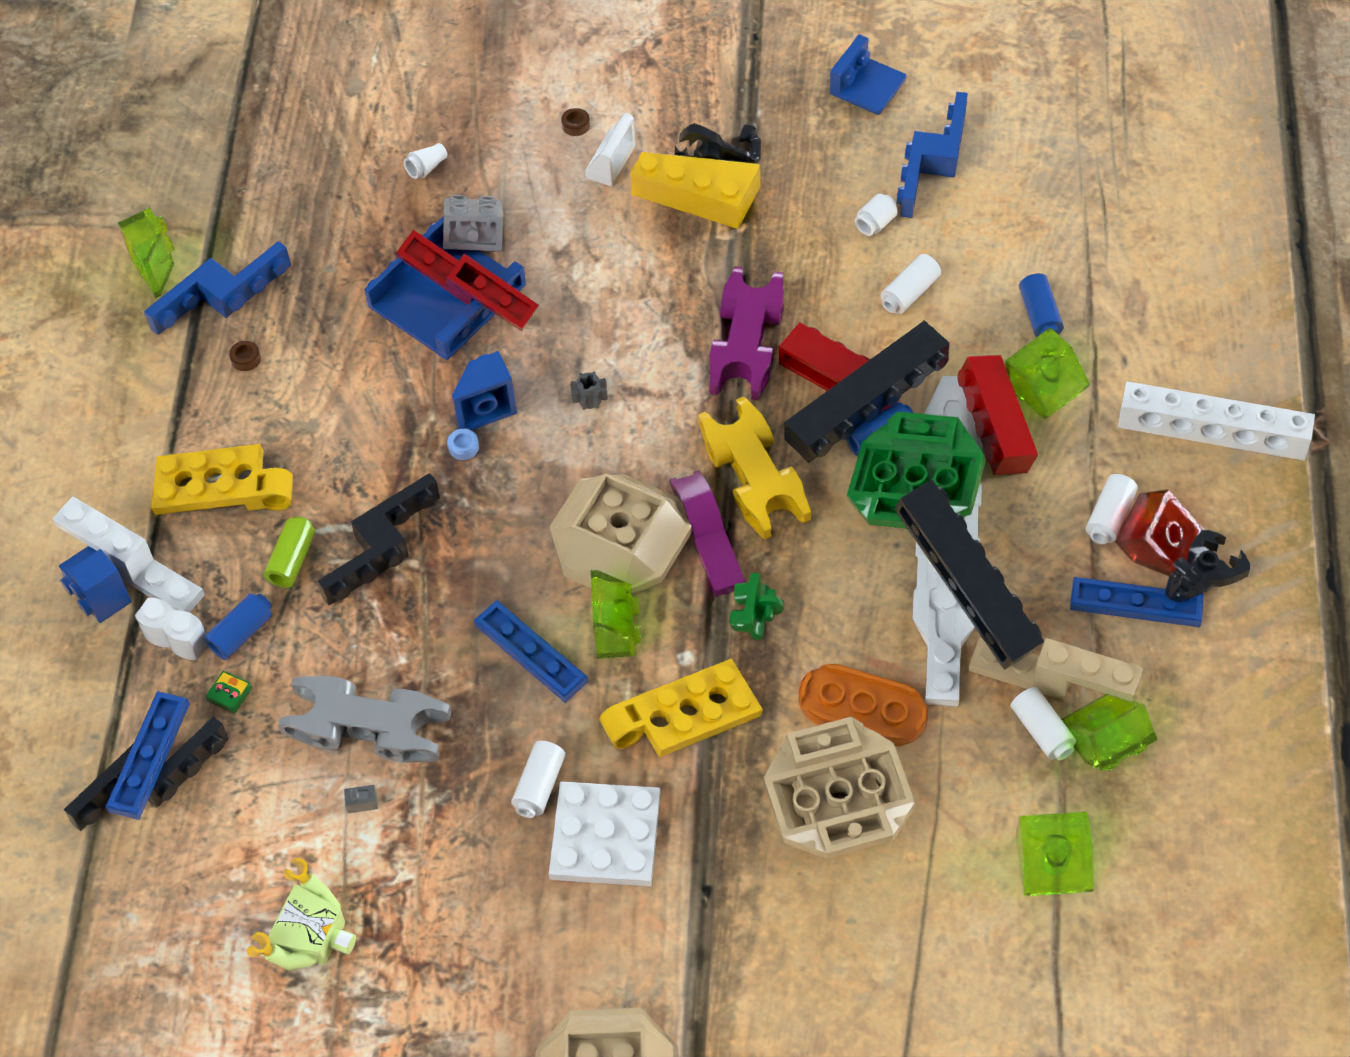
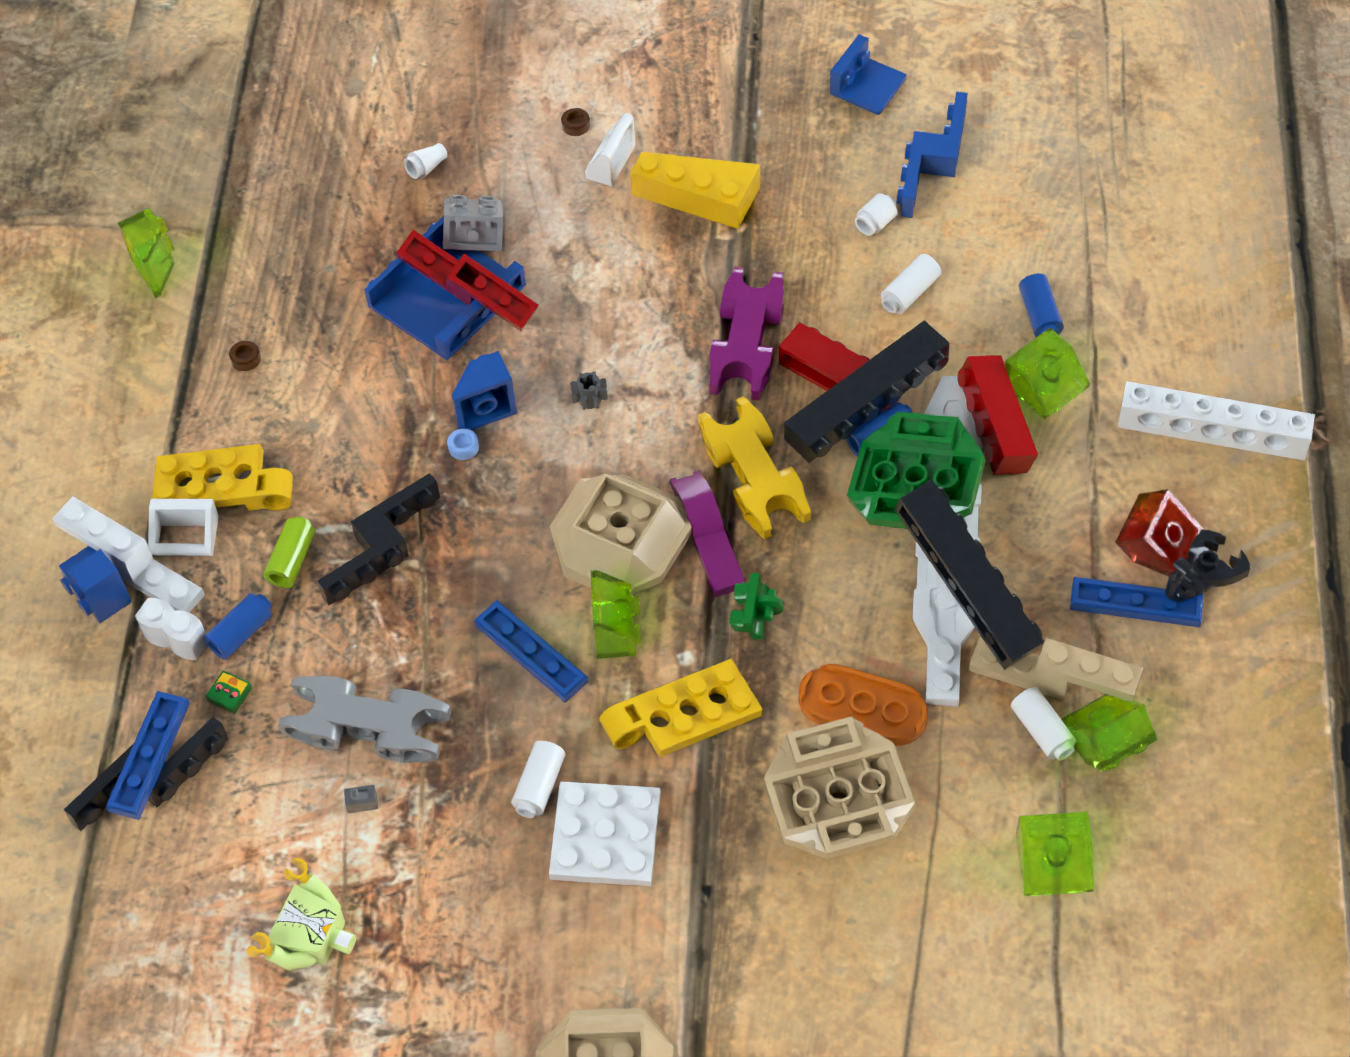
(182, 513): none -> white tile
(217, 288): blue bracket -> none
(712, 146): black animal -> none
(1111, 508): white brick -> none

